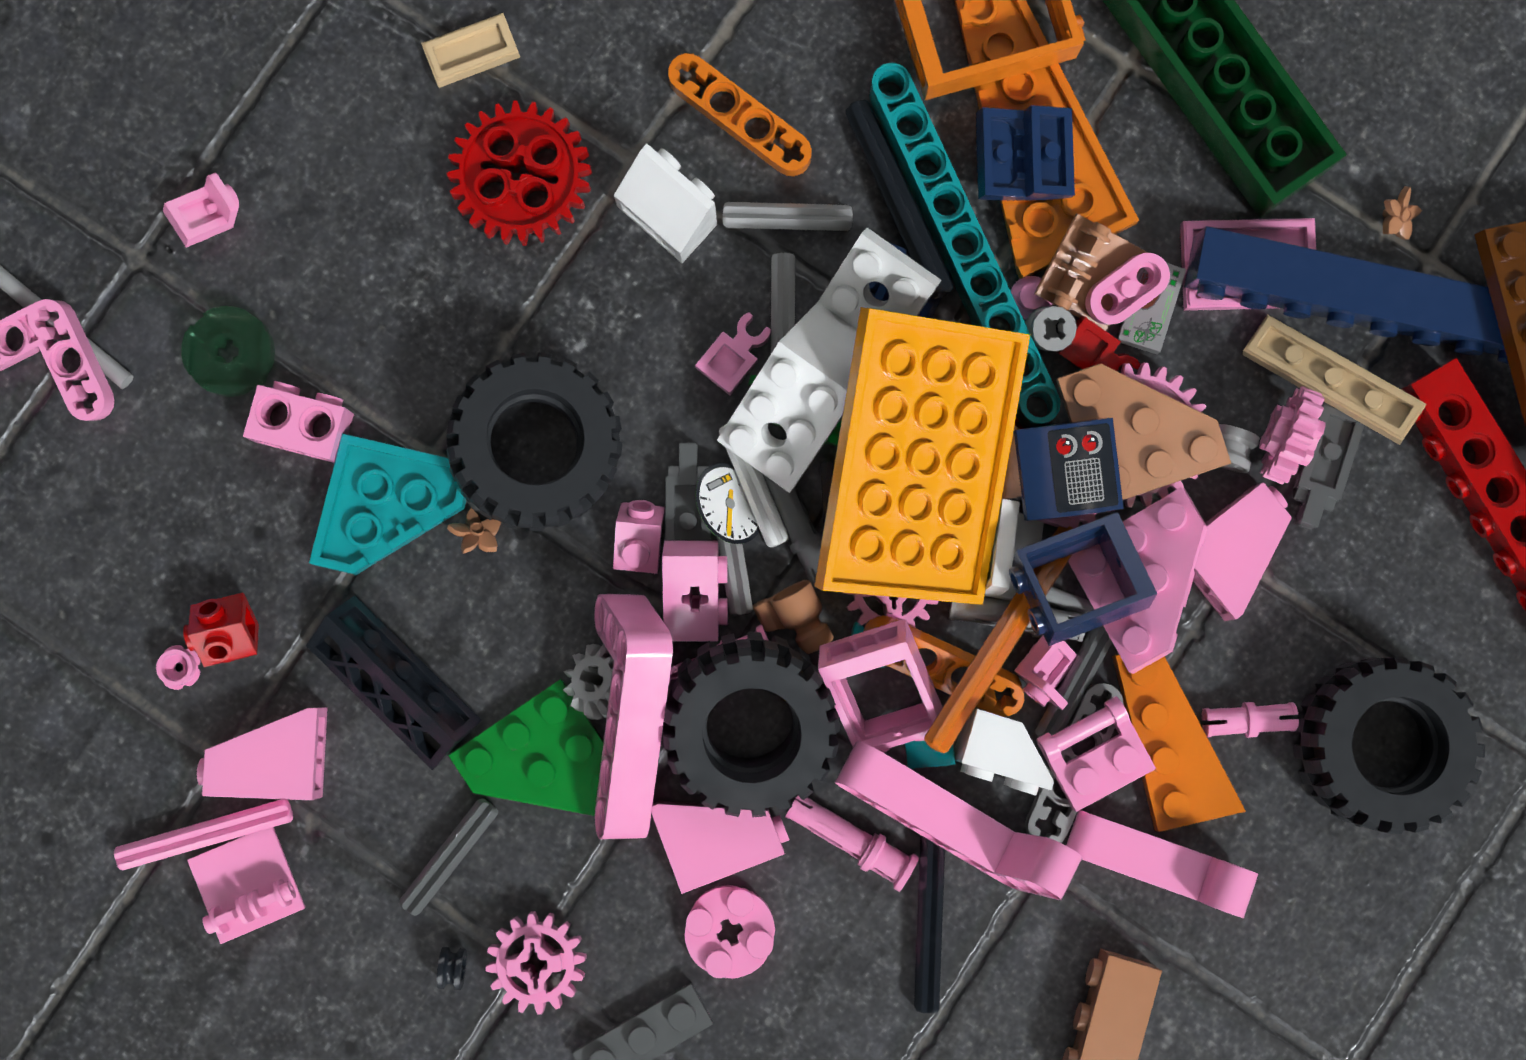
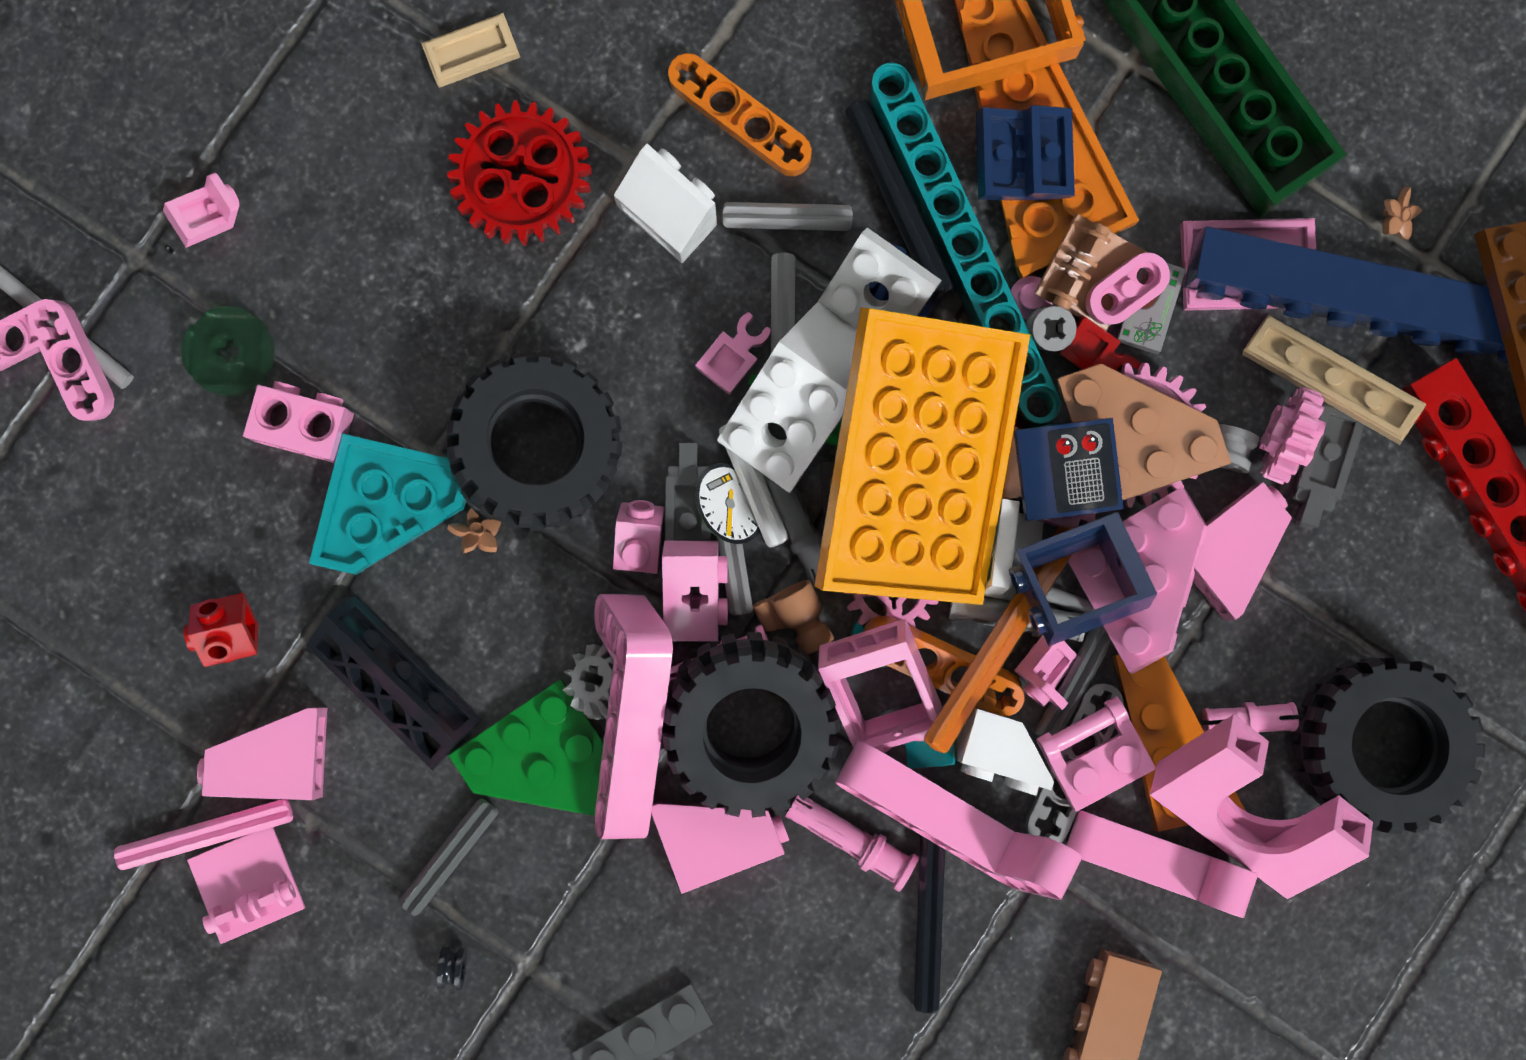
(170, 676): bright pink plate -> none
(516, 964): bright pink gear -> none
(720, 956): bright pink plate -> none
(1283, 852): none -> bright pink arch

